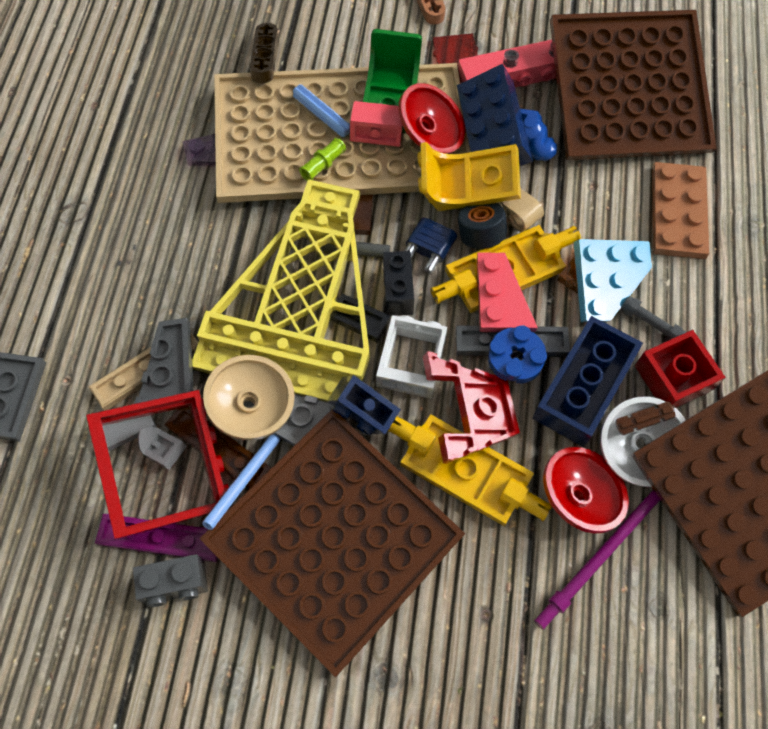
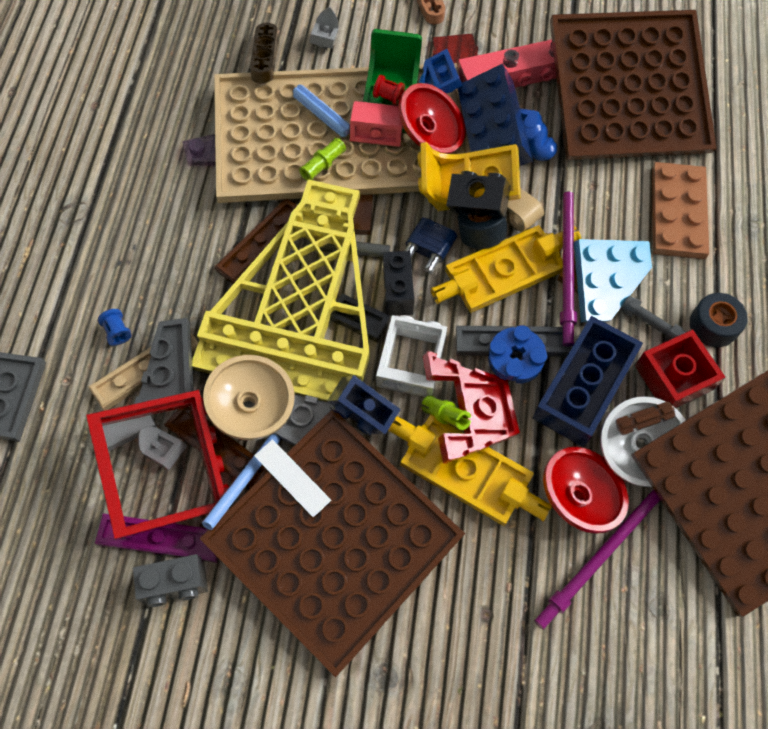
(114, 327): none -> blue bush
(246, 251): none -> reddish brown tile
(292, 478): none -> white sticker
(325, 29): none -> light grey plate
(388, 89): none -> red bush
(441, 72): none -> blue wing
(446, 412): none -> lime pin
(491, 203): none -> black brick
(500, 295): coral wing -> none
(568, 316): none -> magenta bar
(718, 319): none -> black wheel

